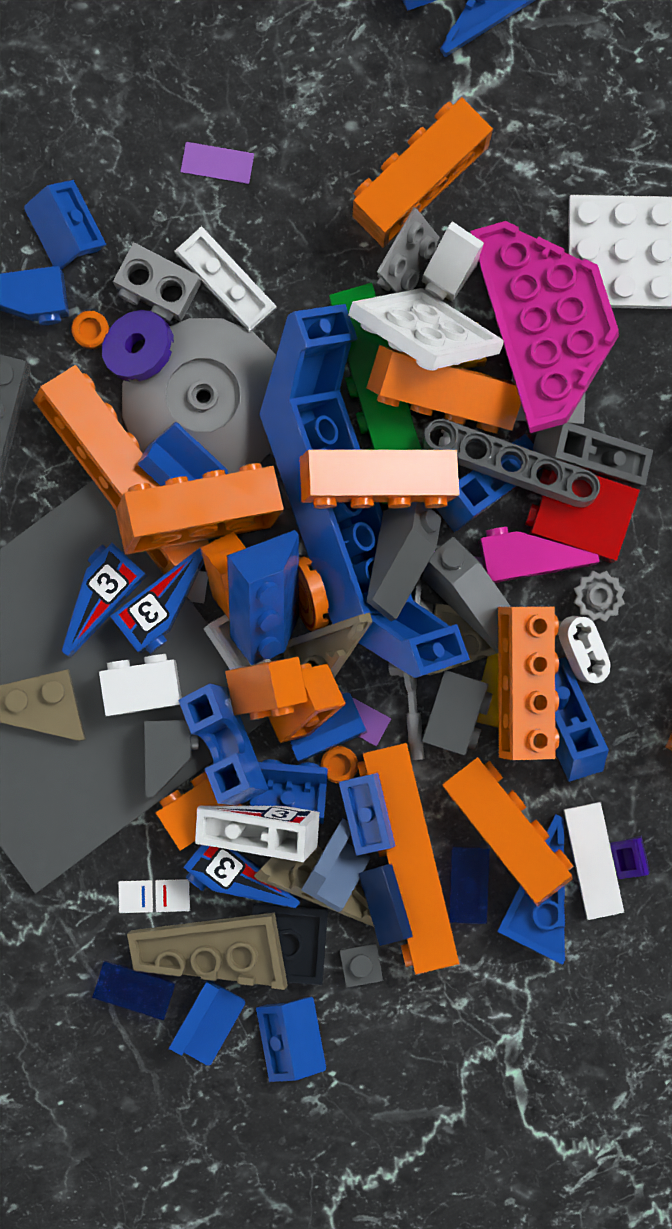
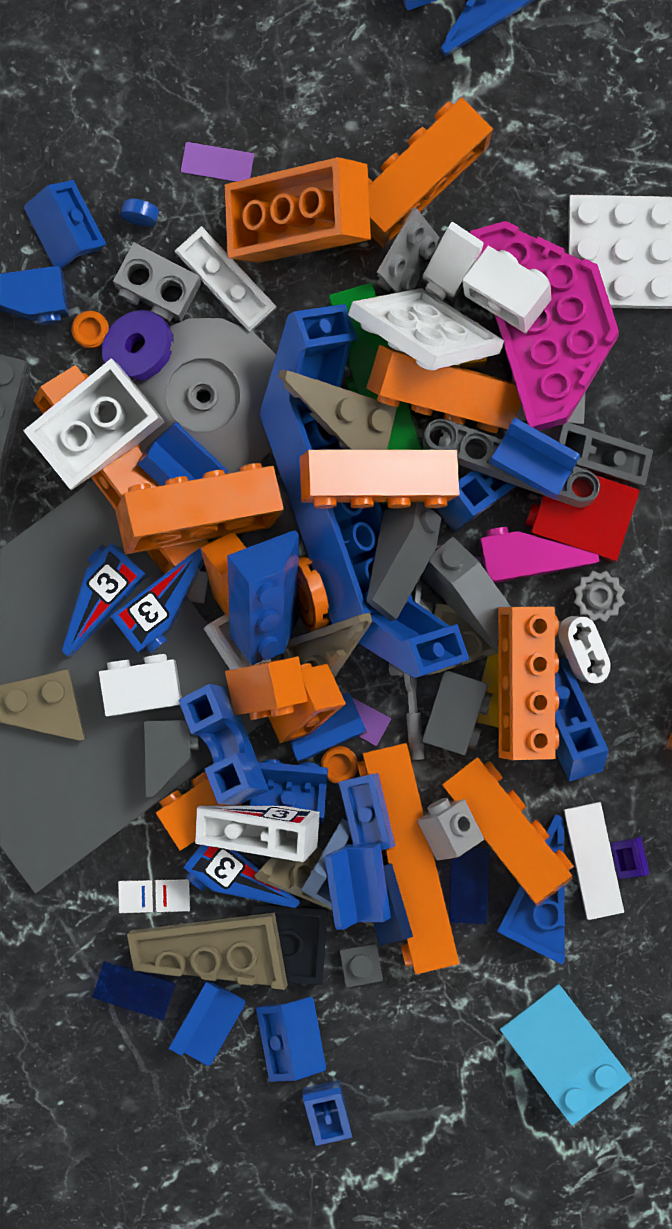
(94, 424): none -> white slope
(139, 212): none -> blue tile
(298, 210): none -> orange brick
(327, 1112): none -> blue slope
(349, 416): none -> dark tan wing
(357, 885): none -> blue panel
(450, 828): none -> light grey brick
(507, 288): none -> white brick
(535, 458): none -> blue panel
(565, 1054): none -> medium azure slope

